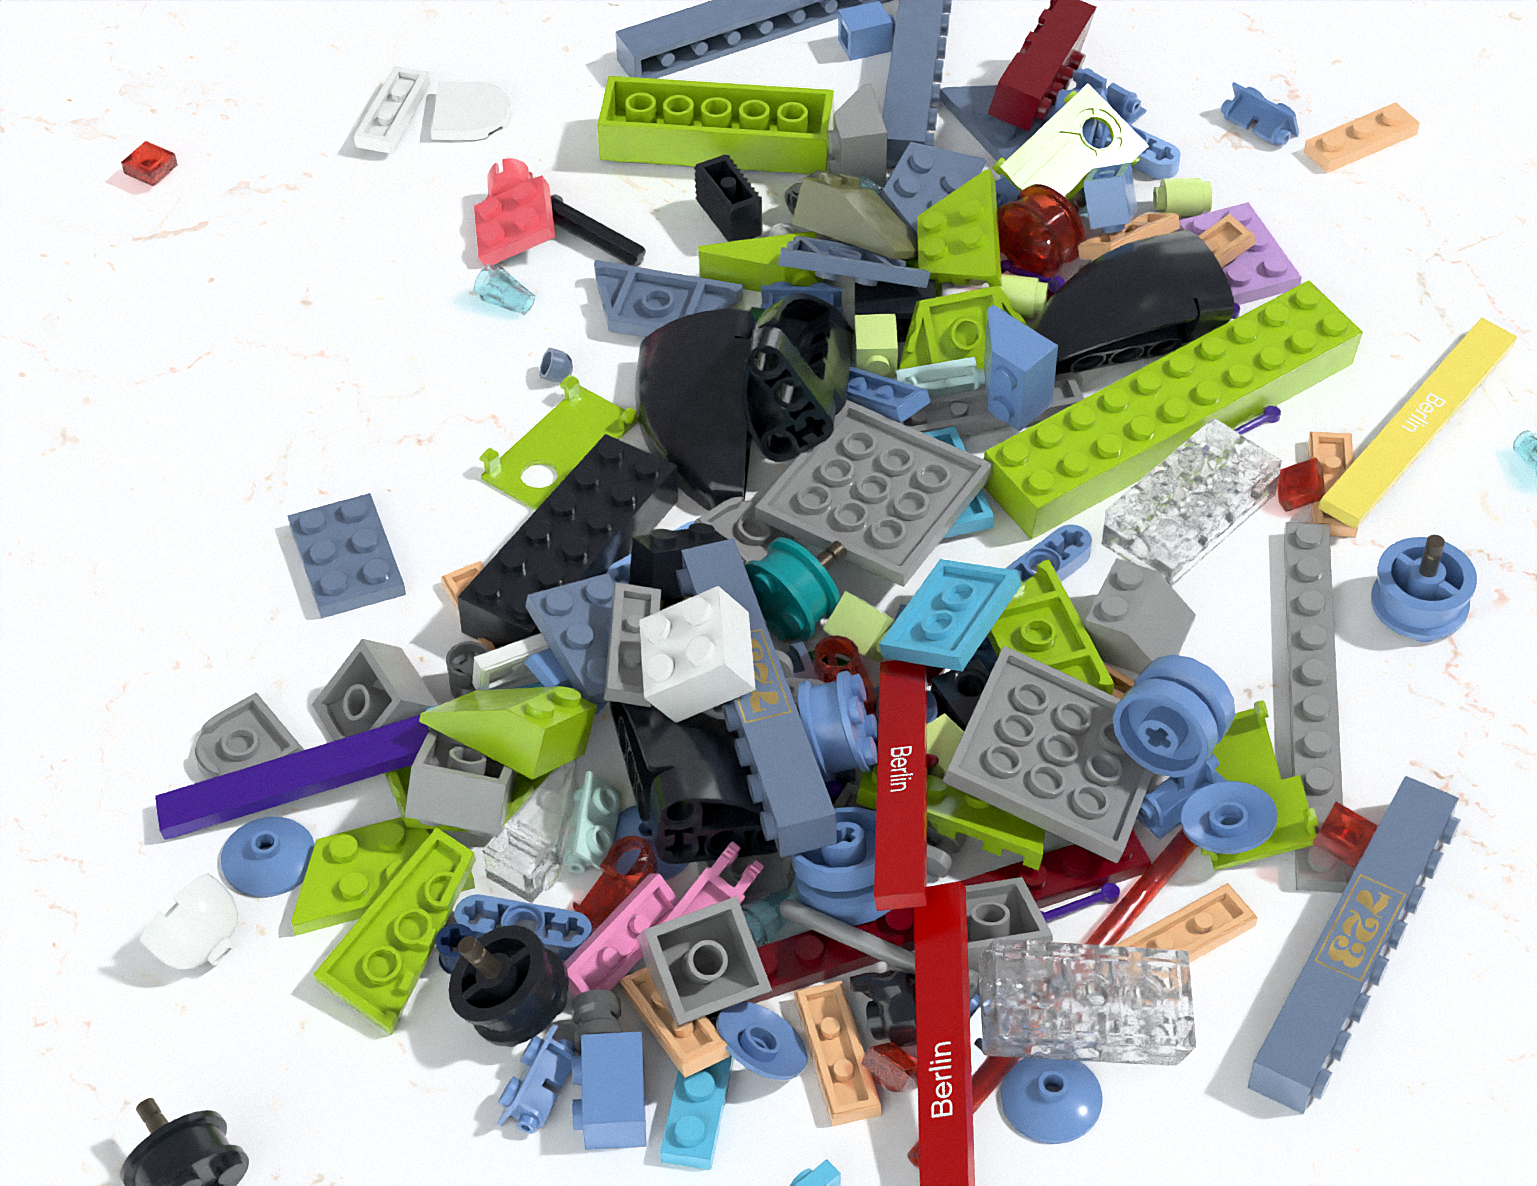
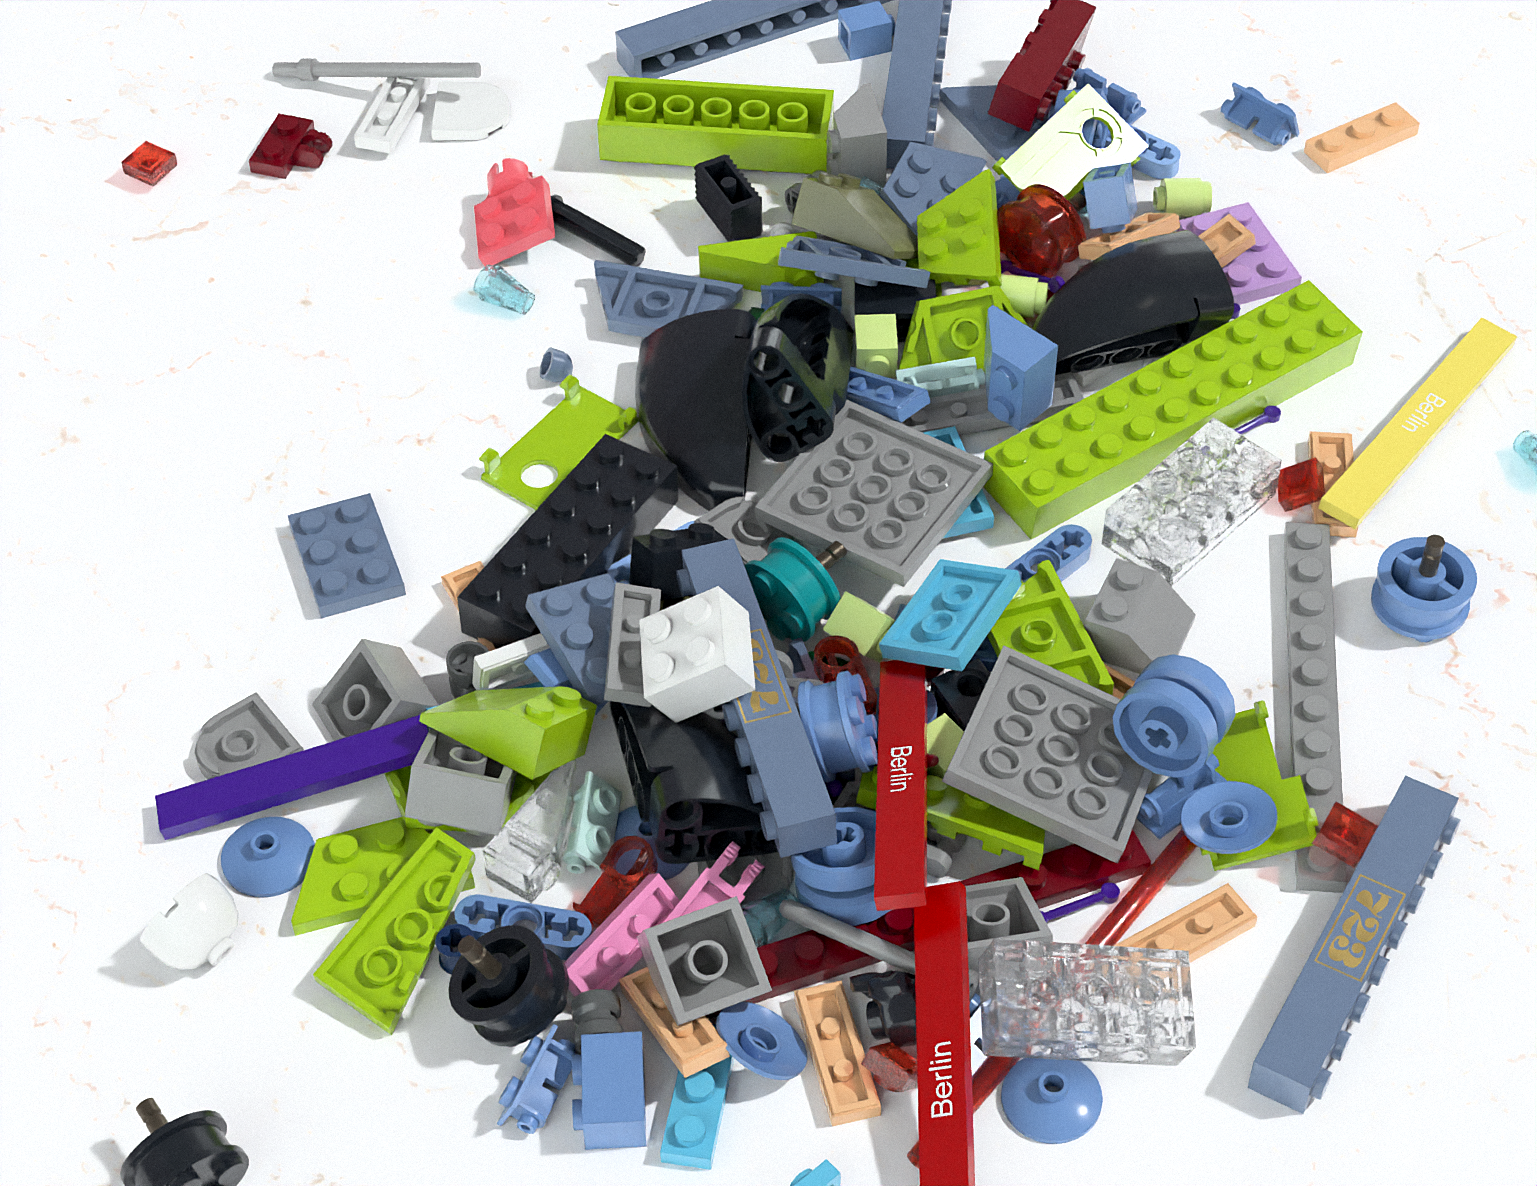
(289, 143): none -> dark red hinge
(311, 69): none -> light grey bar

